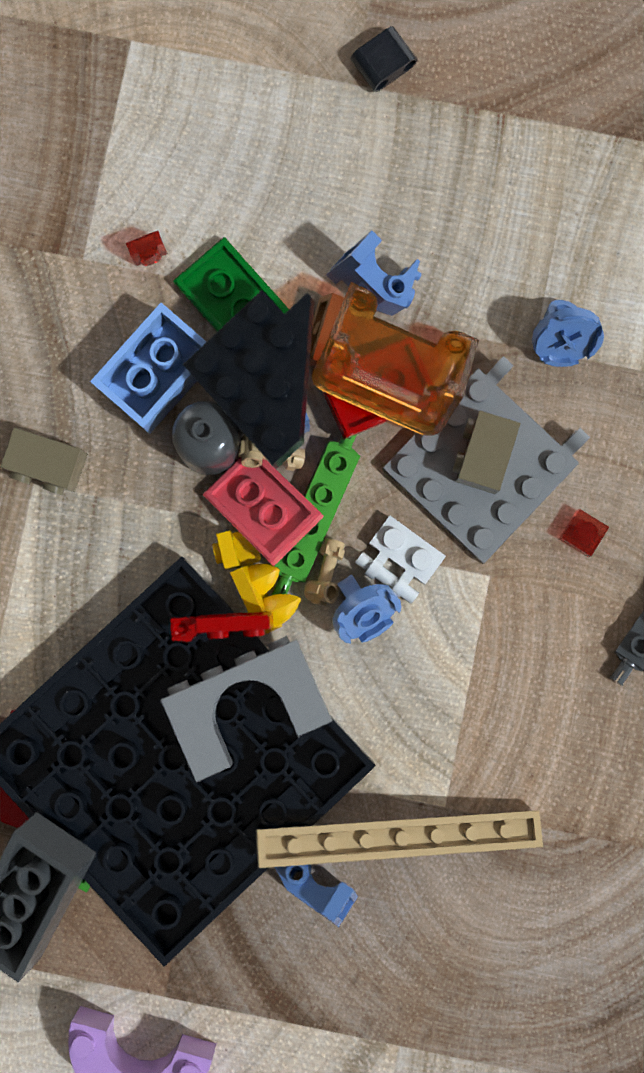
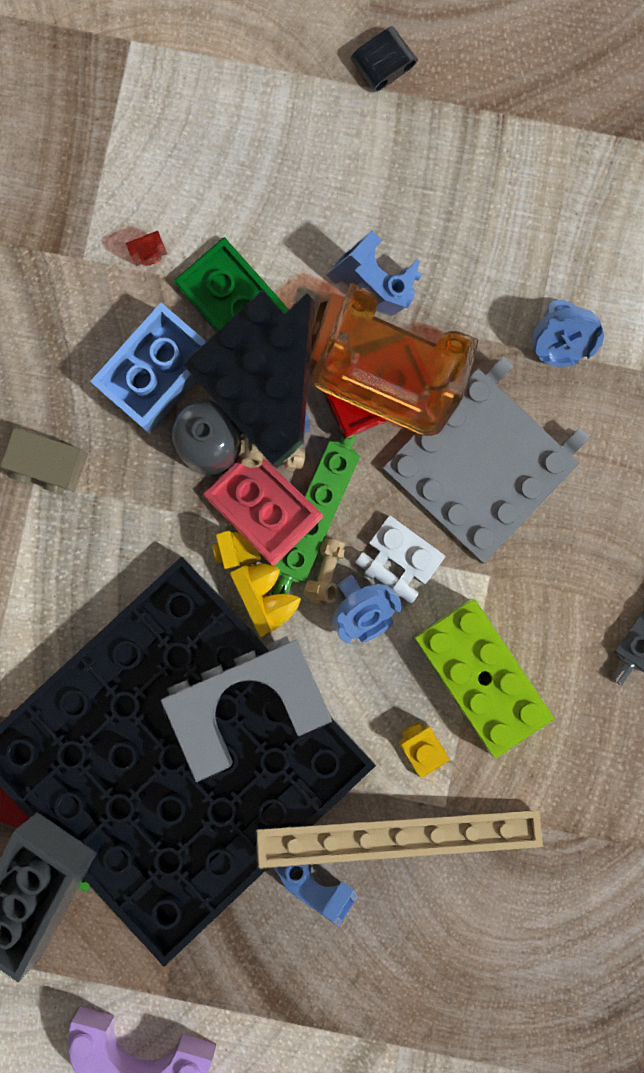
(219, 625): red hinge -> none
(423, 749): none -> yellow bracket
(486, 452): dark tan brick -> none
(508, 704): none -> lime brick
(584, 533): clear red plate -> none

